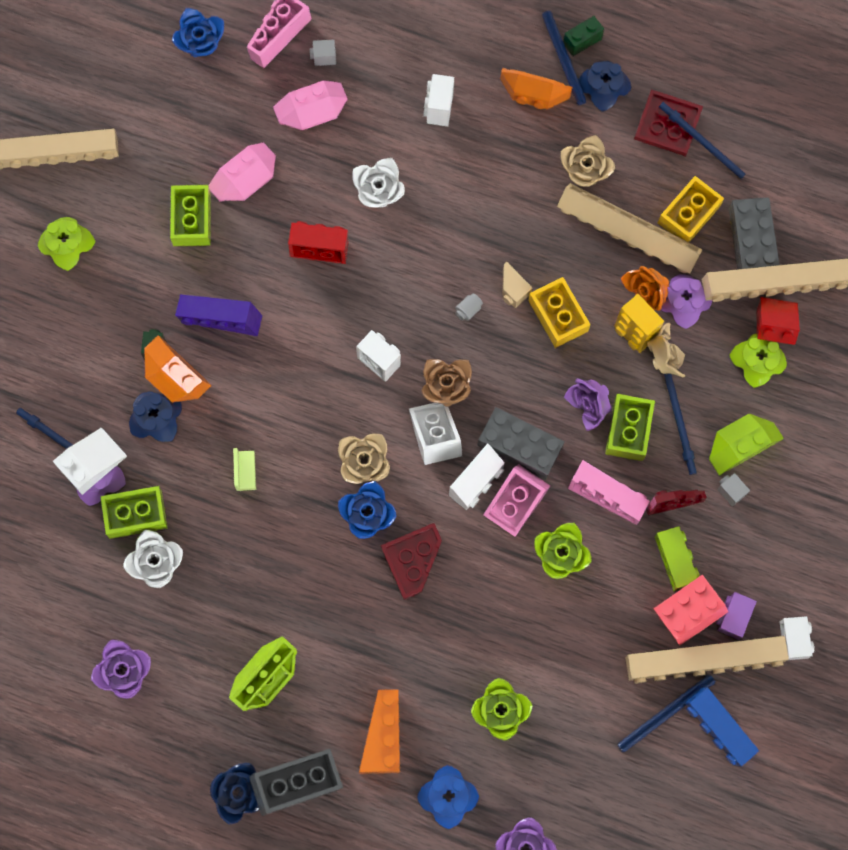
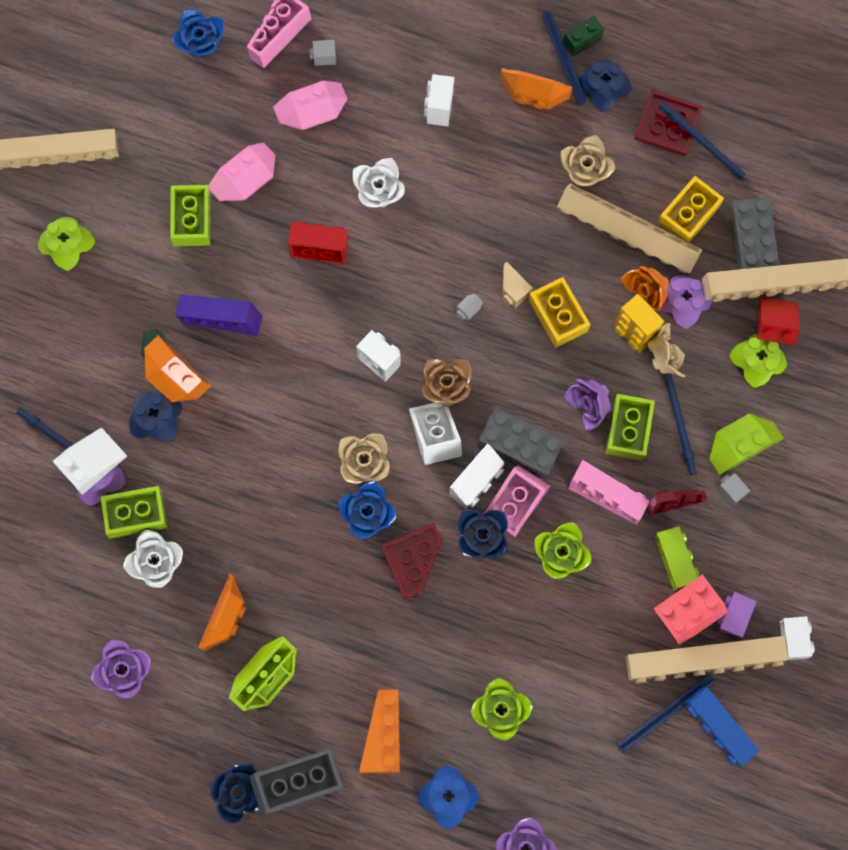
(225, 616): none -> orange wedge
(244, 470): yellowish green panel -> none
(493, 523): none -> dark blue brick

